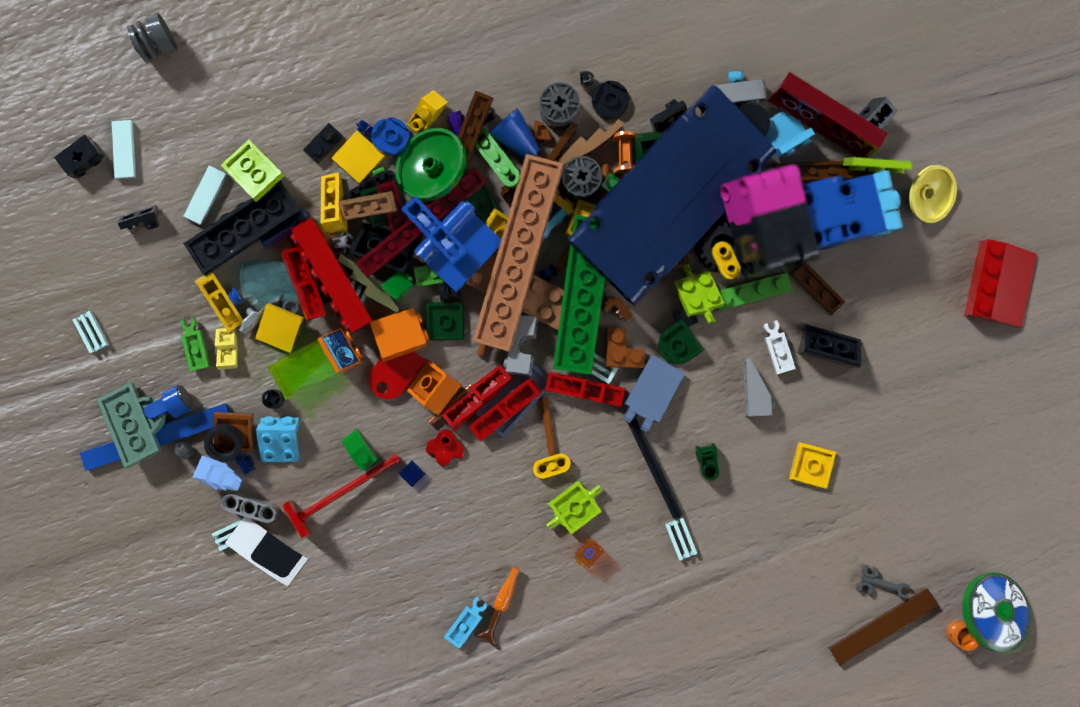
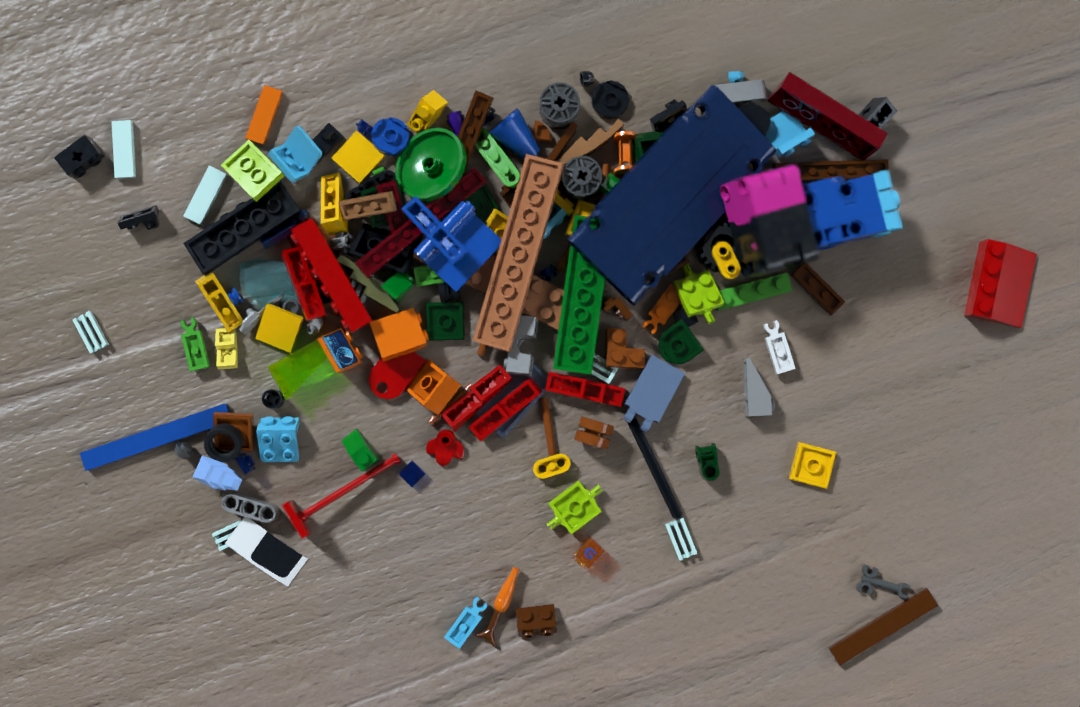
(136, 420): sand green plate -> none
(154, 37): dark grey wheel -> none
(264, 115): none -> orange tile
(296, 155): none -> medium azure bracket
(316, 326): none -> light grey arm
(536, 621): none -> reddish brown bracket
(594, 432): none -> dark orange wheel
(663, 308): none -> orange plate
(831, 346): black slope -> none
(877, 165): lime plate -> none
(933, 193): light yellow dish -> none
(960, 636): orange wheel -> none
(996, 612): dish -> none

